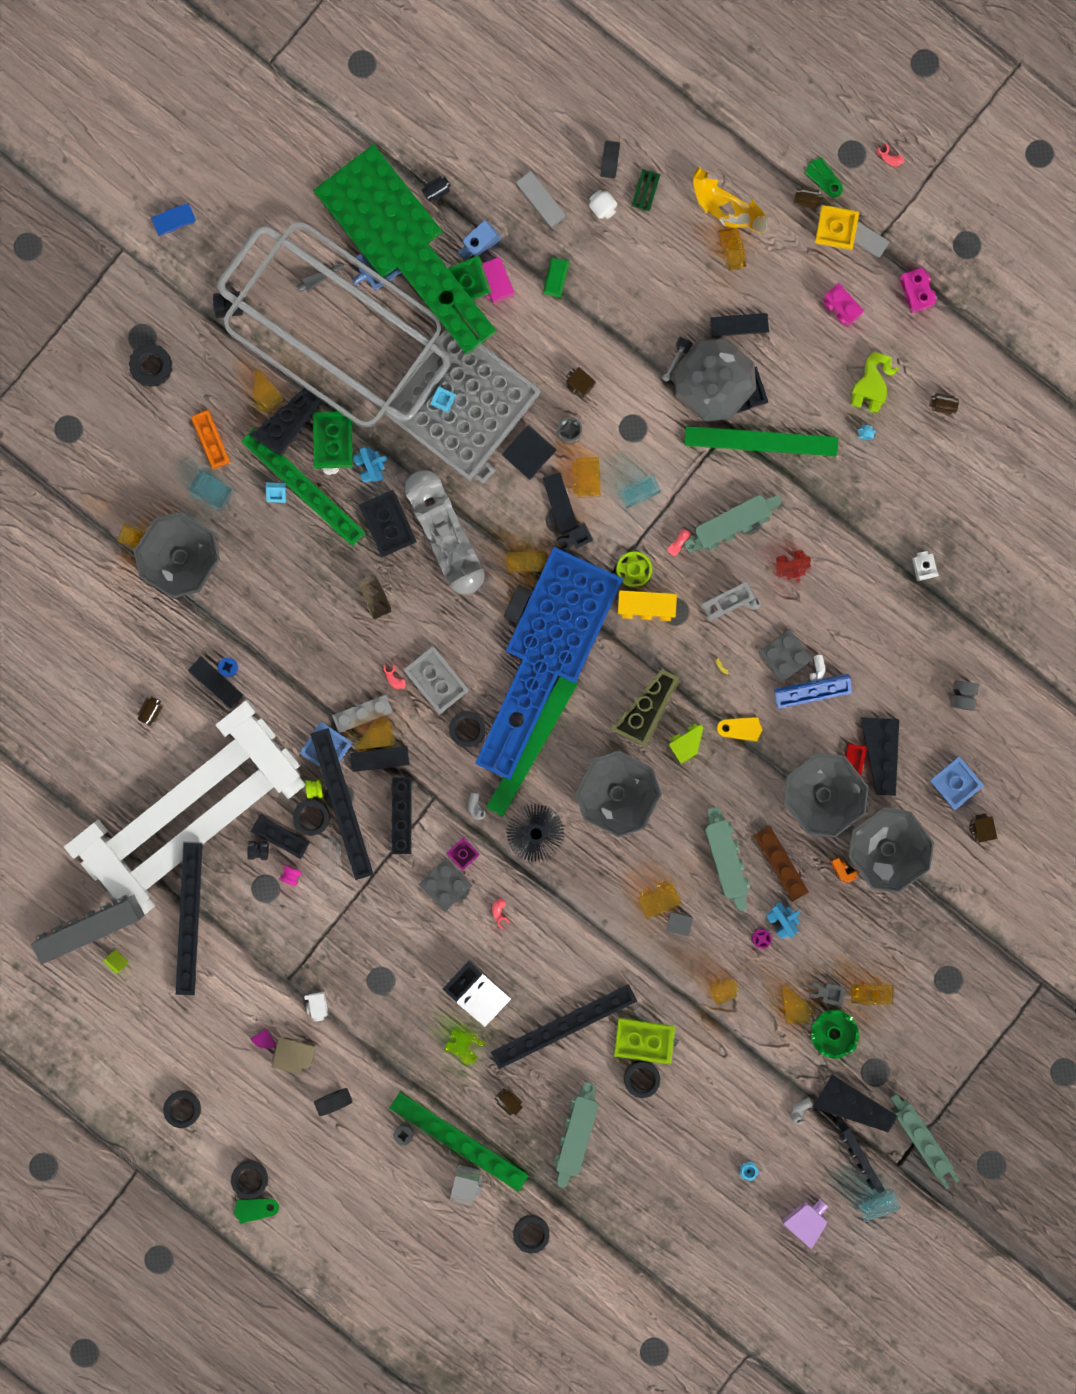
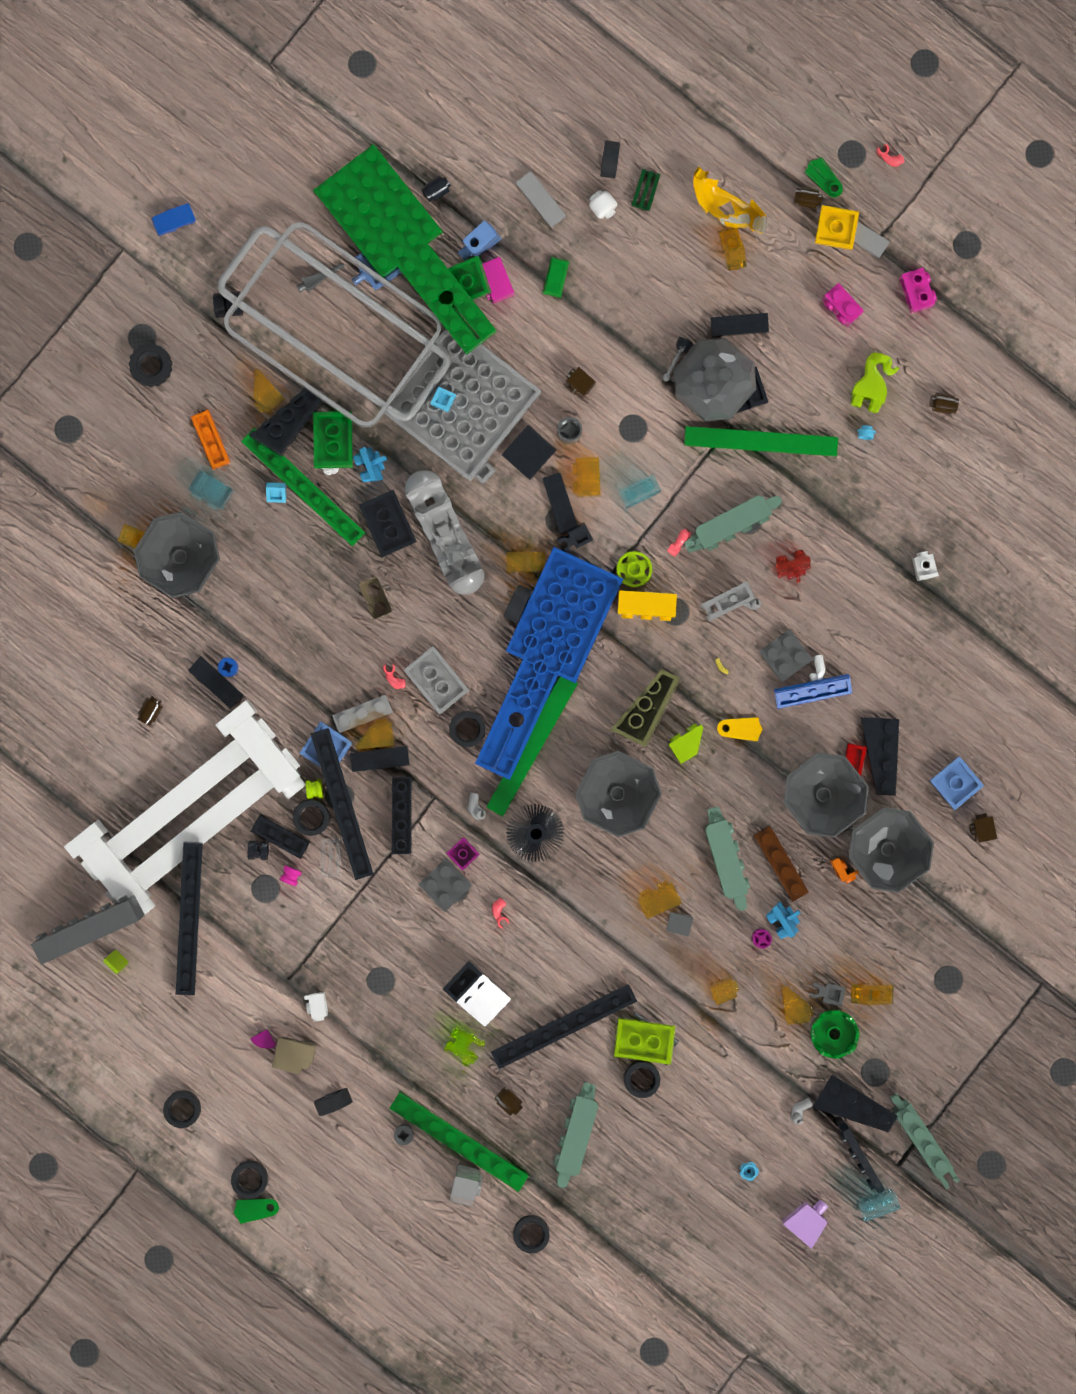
(964, 695): dark grey wheel -> none

